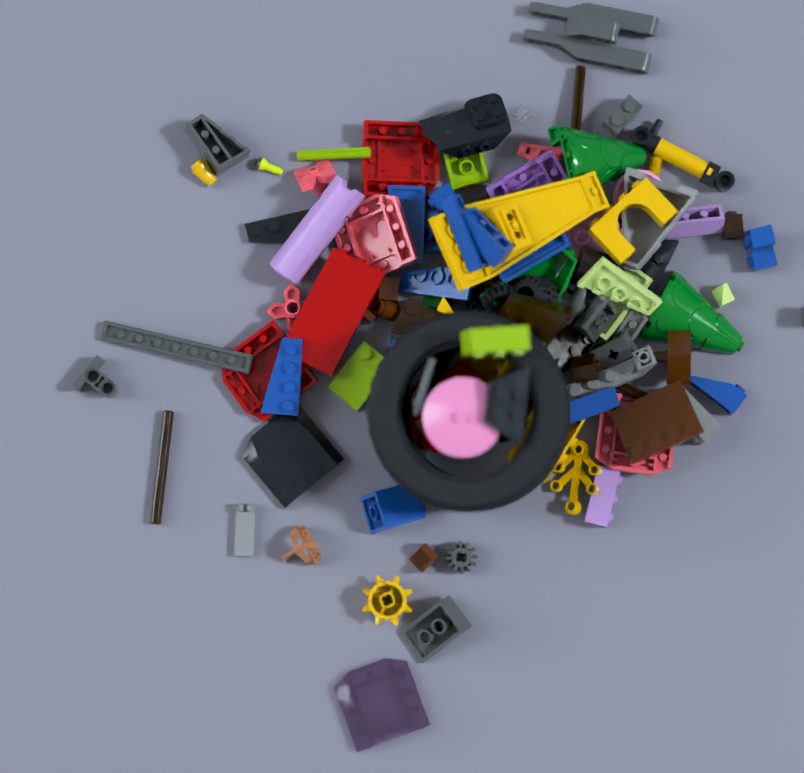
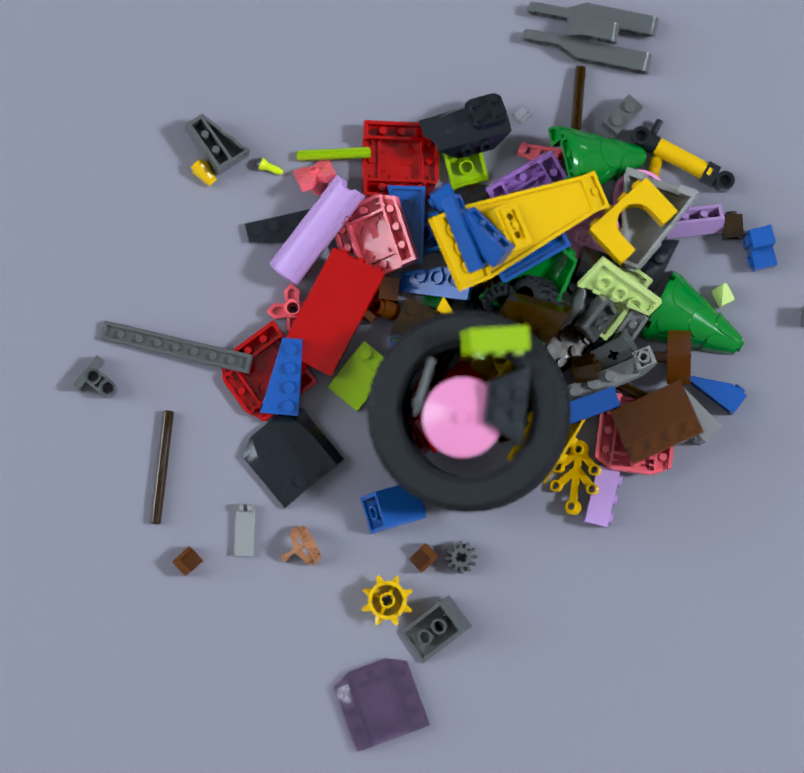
(187, 561): none -> reddish brown panel

